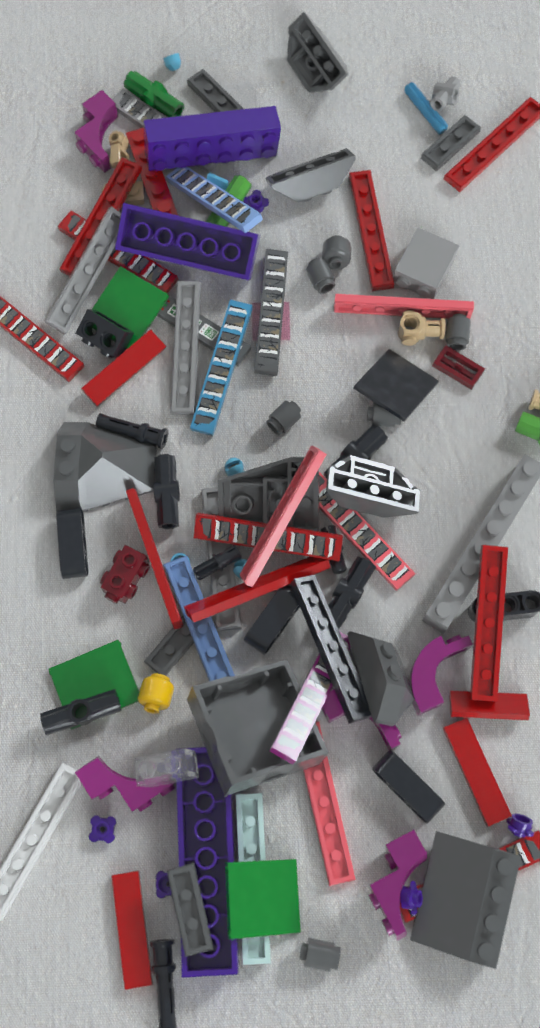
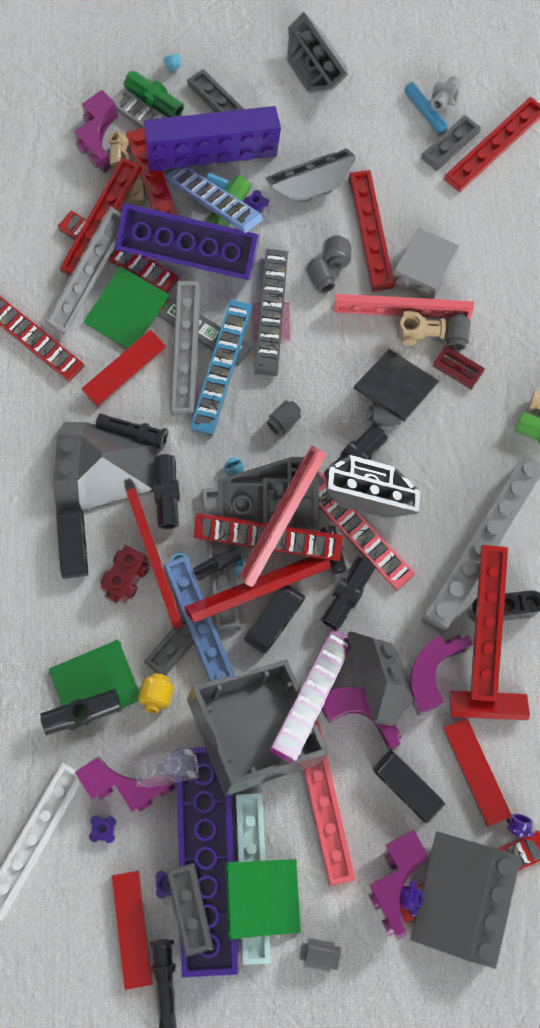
(105, 330): black brick -> none
(331, 648): plate -> none

